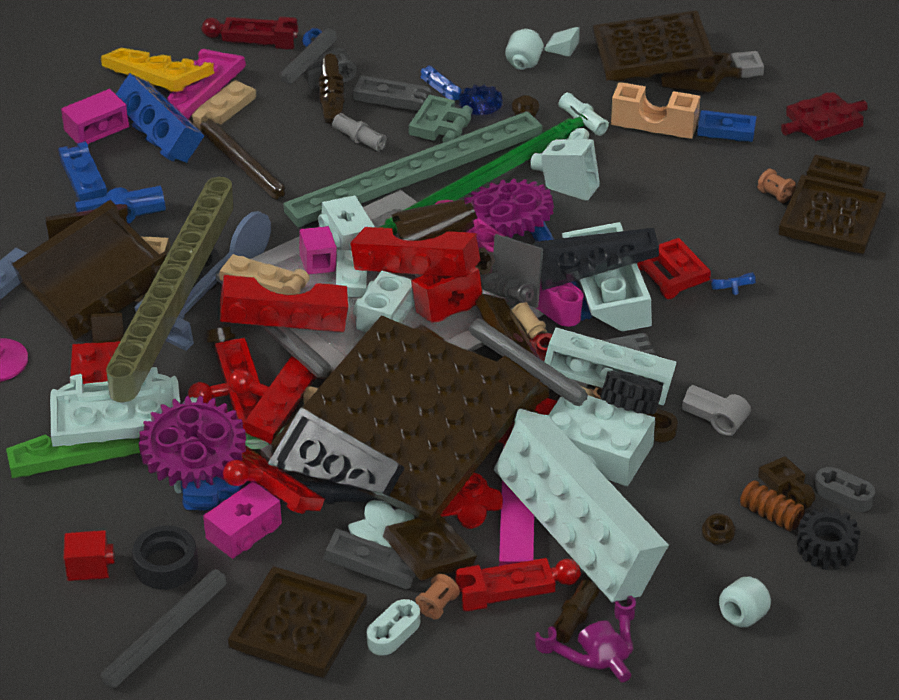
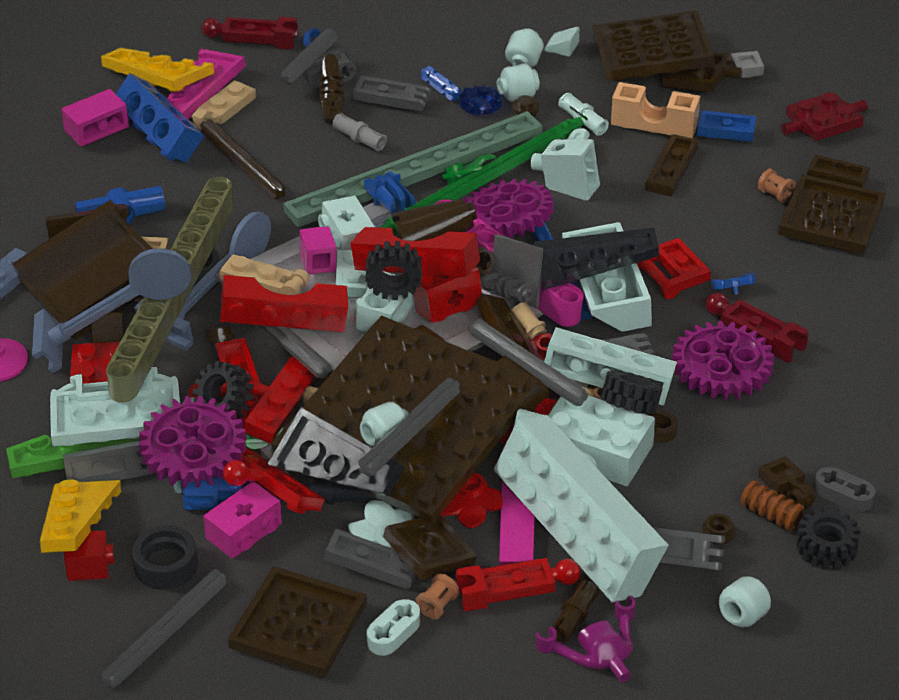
(73, 510): none -> yellow wing
(82, 172): blue plate -> none
(105, 463): none -> dark grey hinge
(152, 274): none -> sand blue piece
(237, 386): none -> black tyre
(380, 421): none -> light aqua head
(389, 192): none -> blue arm
(393, 284): none -> black tyre
(408, 427): none -> dark grey axle
(433, 119): sand green plate -> none
(458, 170): none -> green plate
(518, 81): none -> light aqua head
(671, 165): none -> dark brown tile
(690, 548): none -> dark grey hinge
(723, 360): none -> magenta gear
(724, 413): light grey piece -> none
(778, 334): none -> dark red plate

